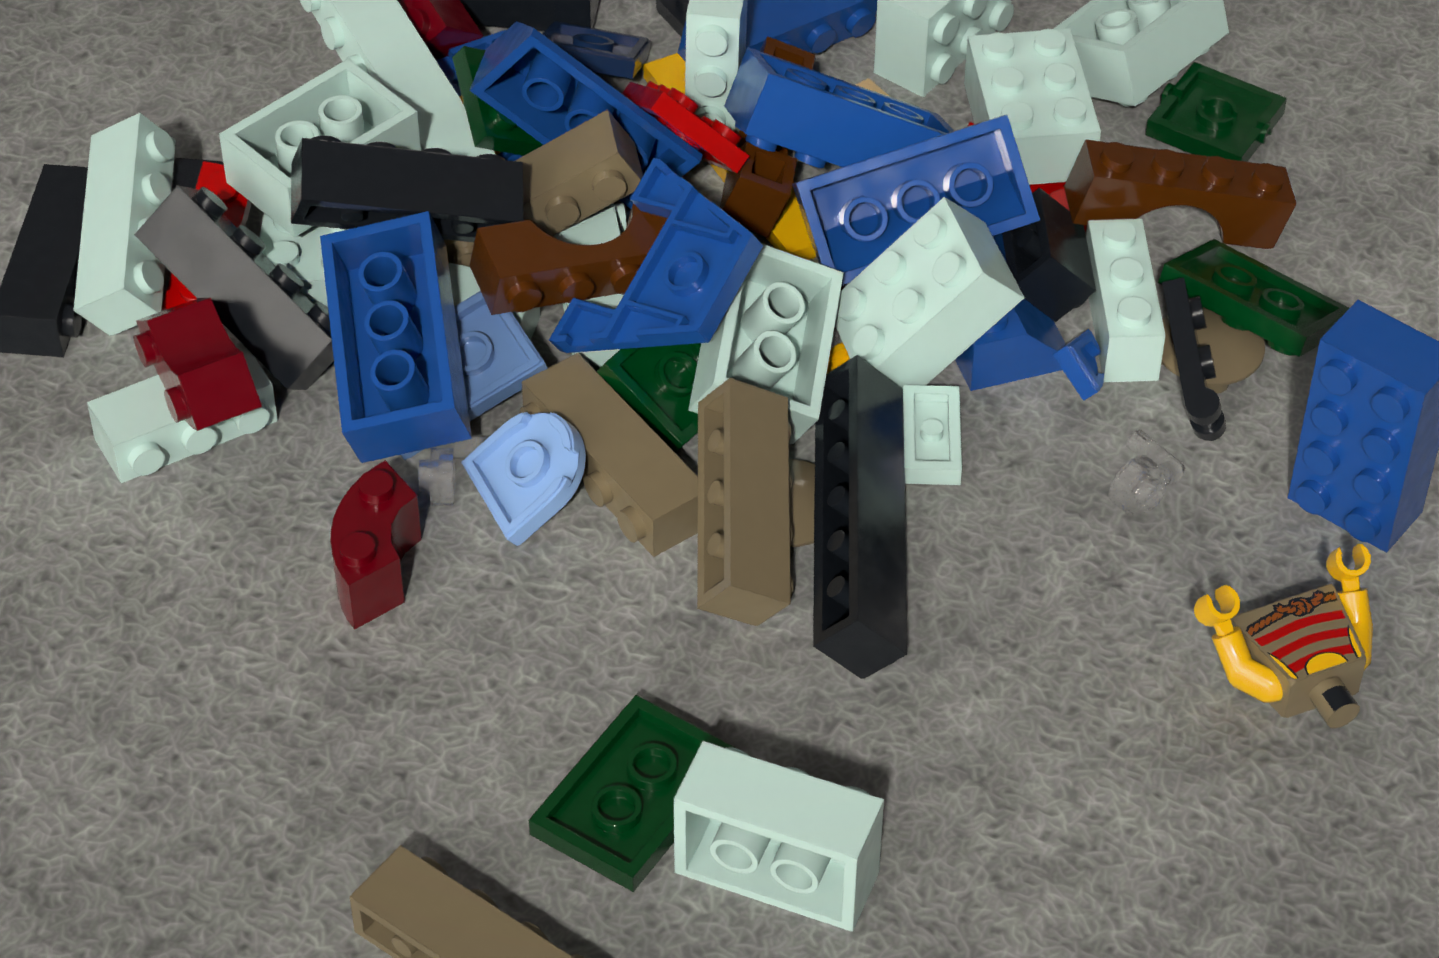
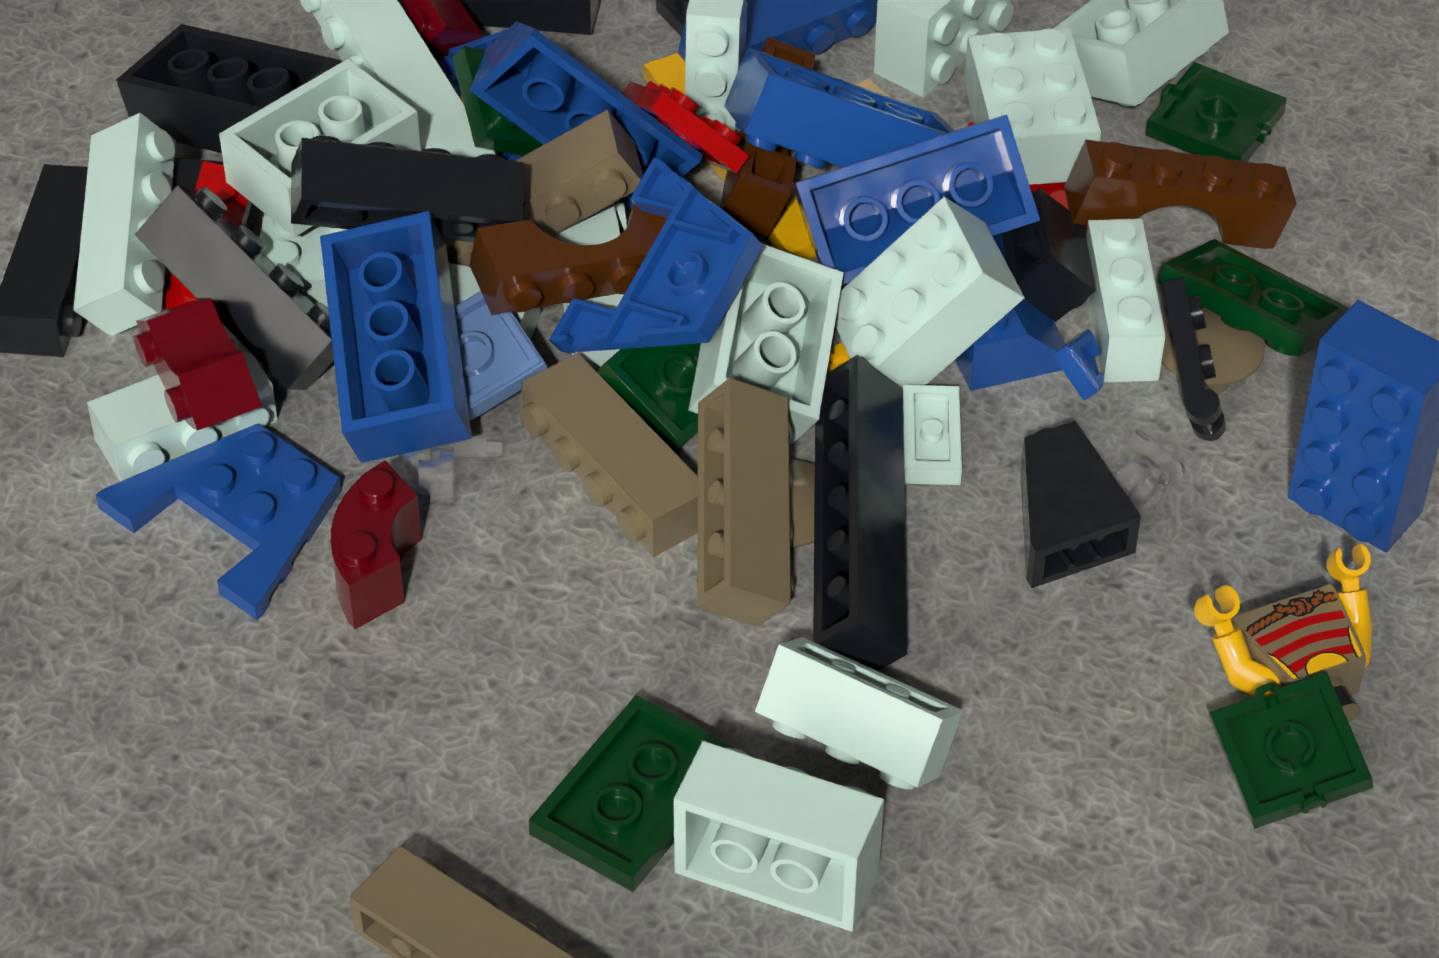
(211, 80): none -> black brick
(249, 488): none -> blue wing
(527, 471): light blue tile -> none
(601, 49): dark blue tile -> none
(858, 713): none -> light aqua brick
(1071, 507): none -> black slope
(1291, 749): none -> dark green plate

